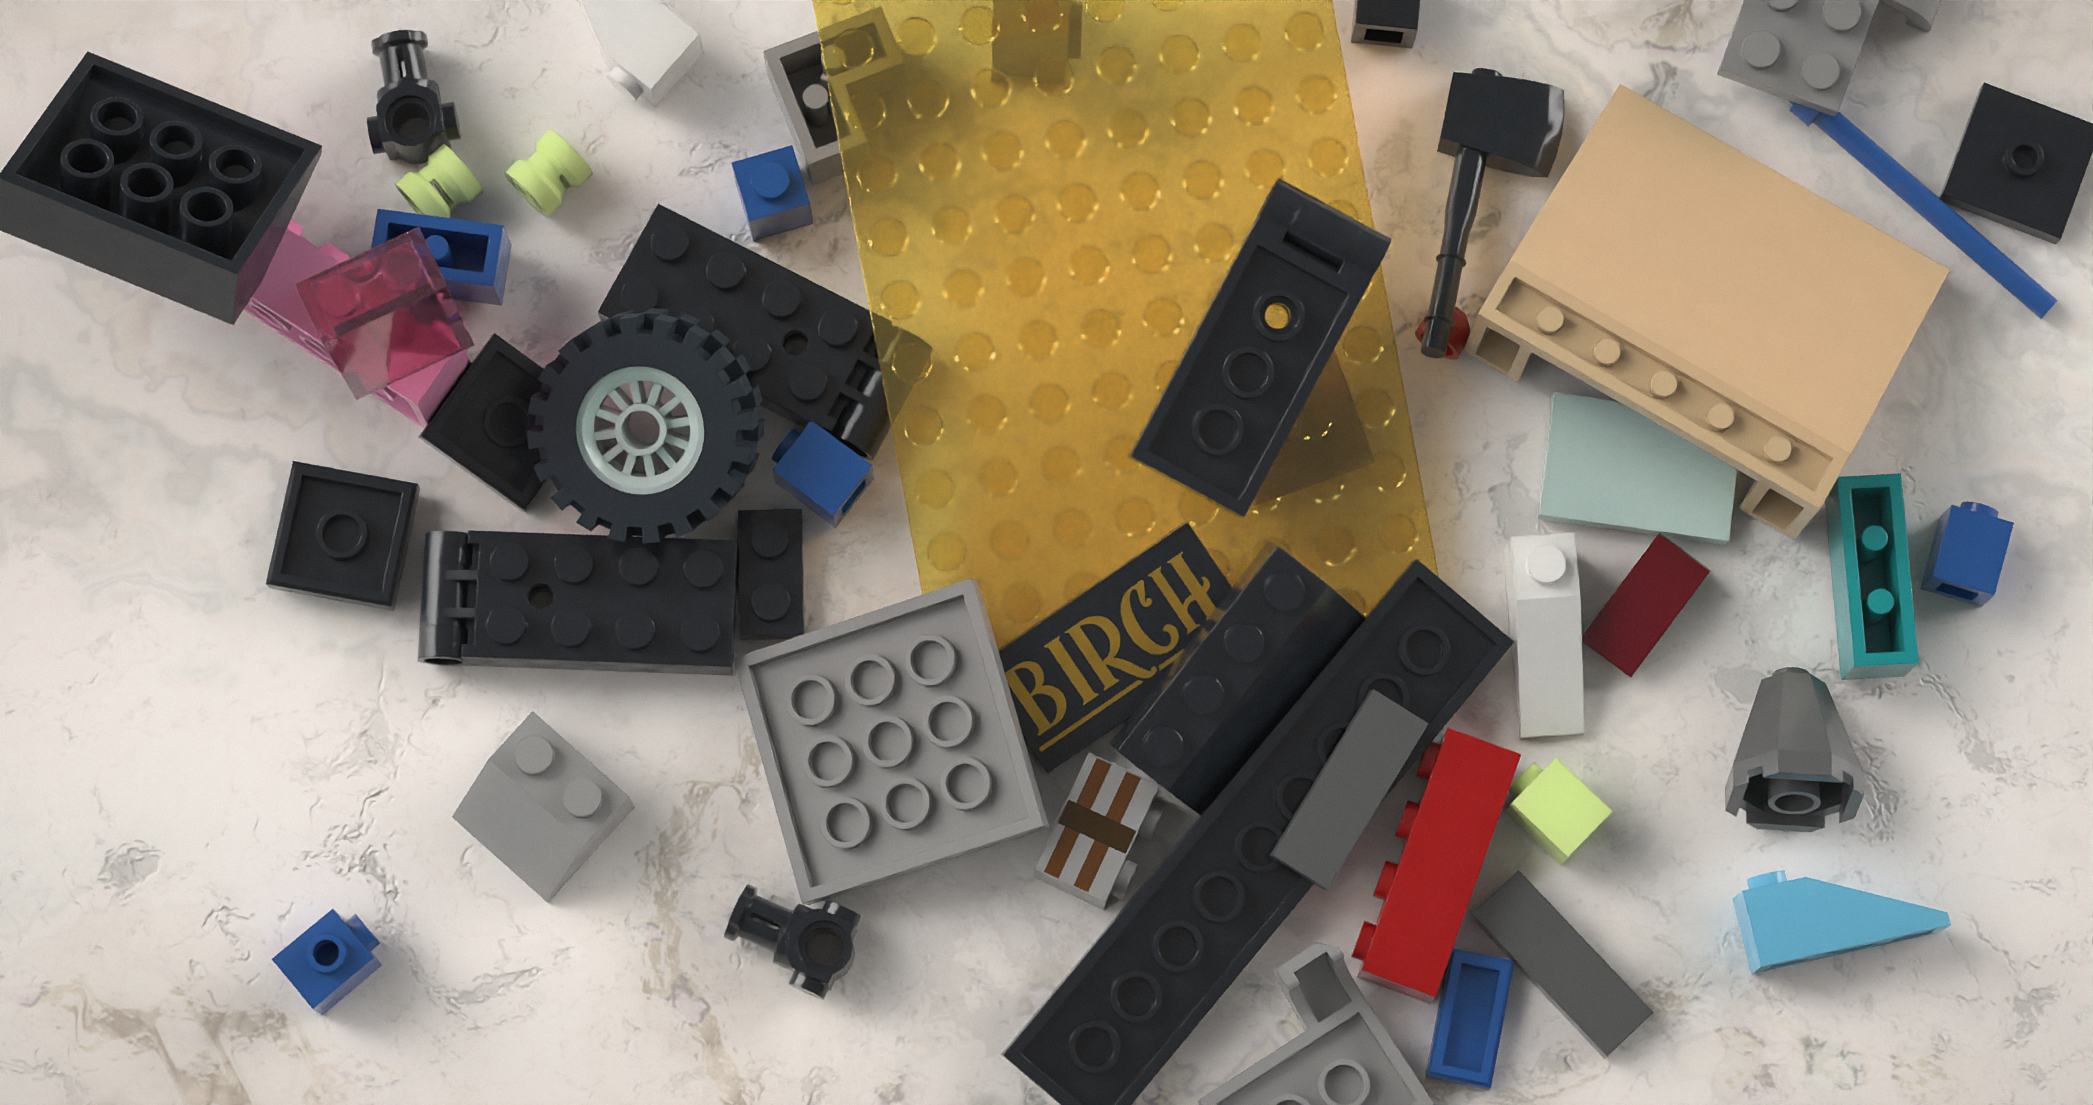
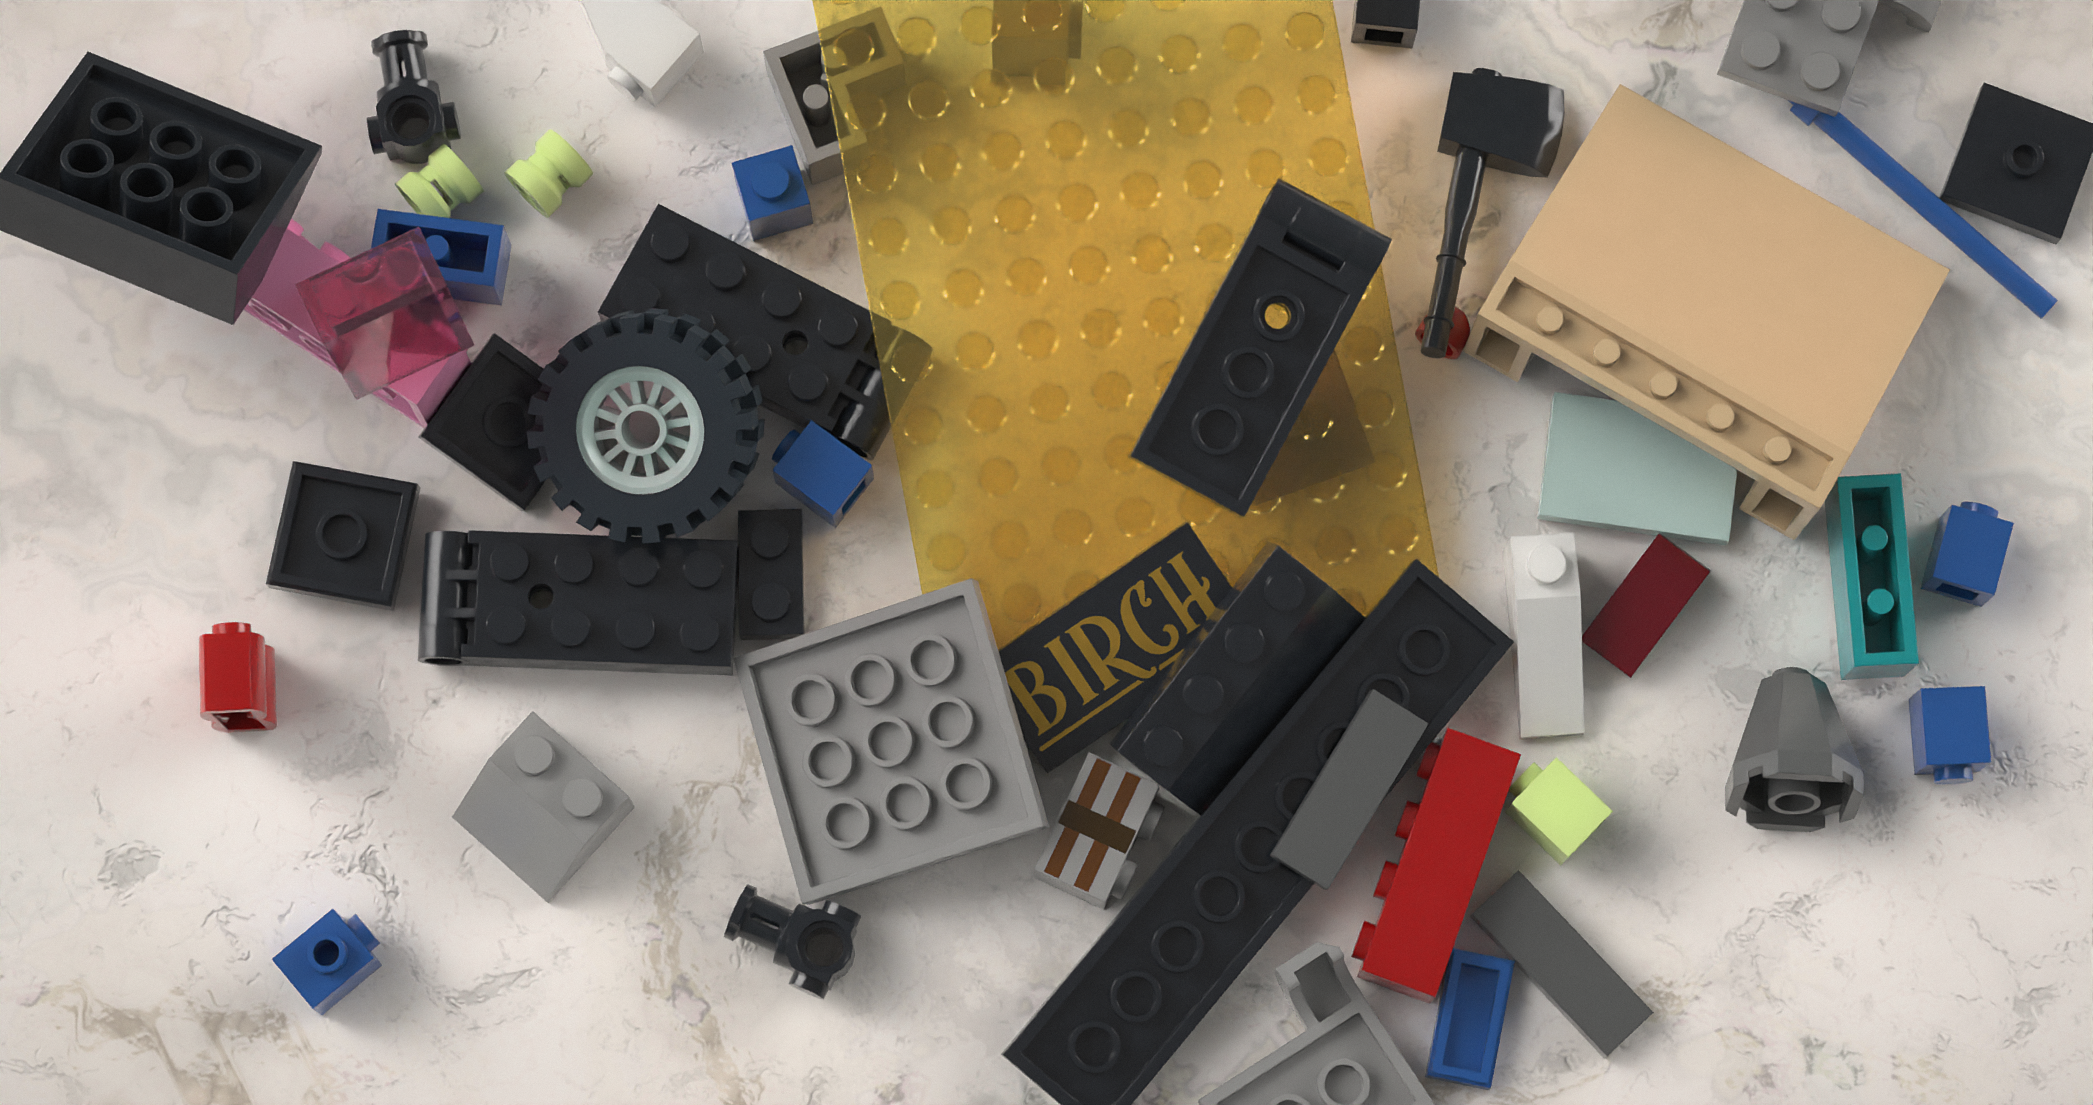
(237, 679): none -> red brick
(1817, 919): medium azure slope -> none
(1950, 733): none -> blue brick

